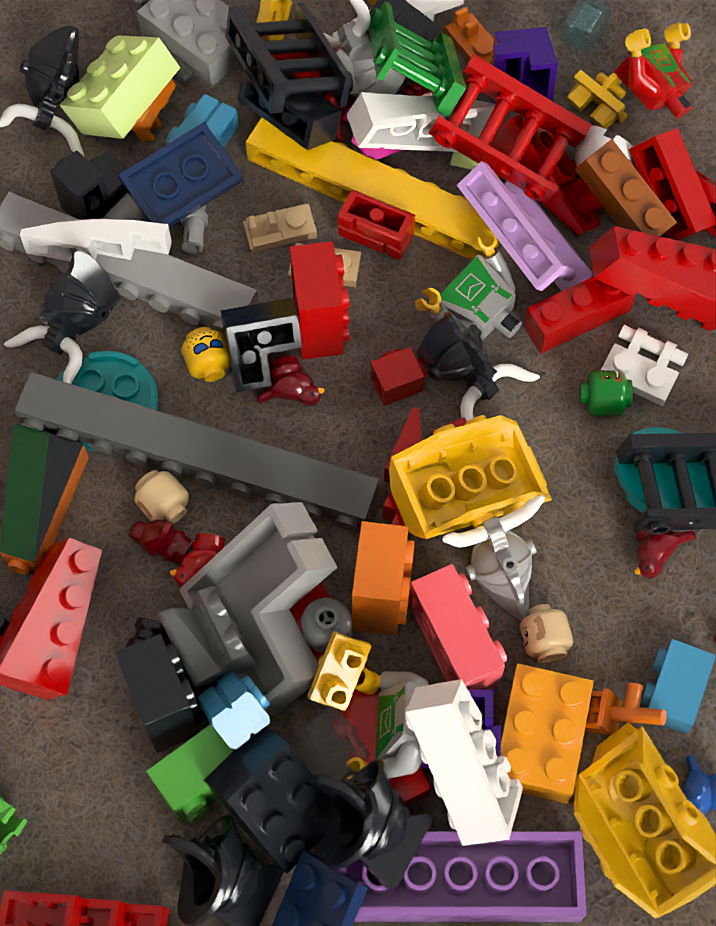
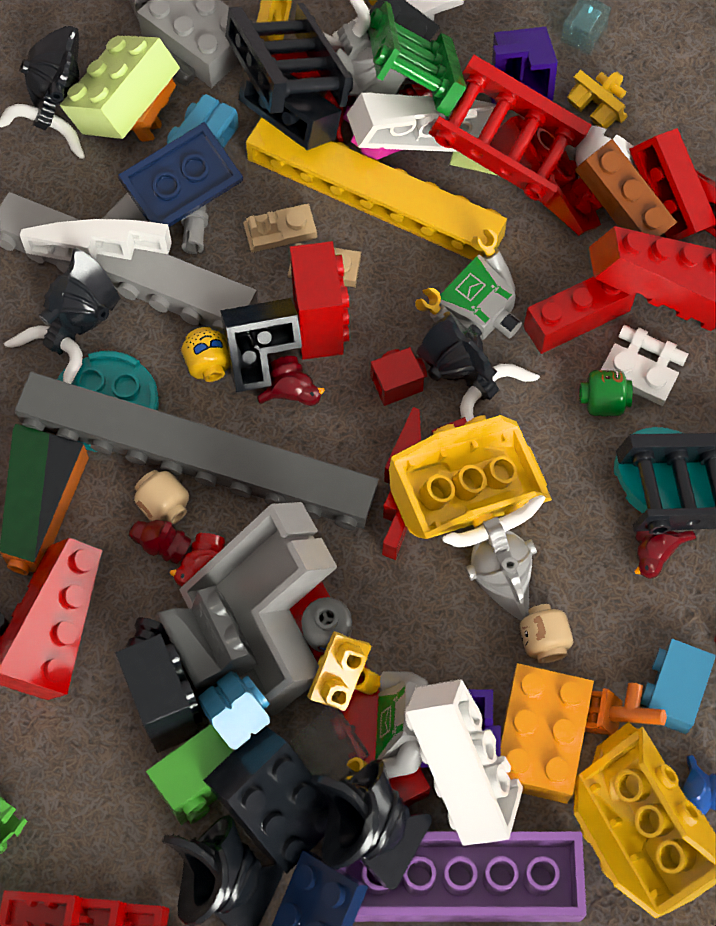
(88, 187): black brick -> none
(376, 224): red brick -> none
(382, 578): orange brick -> none
(456, 629): coral brick -> none
(470, 36): orange plate -> none
(524, 230): lavender fence -> none
(656, 70): red torso -> none

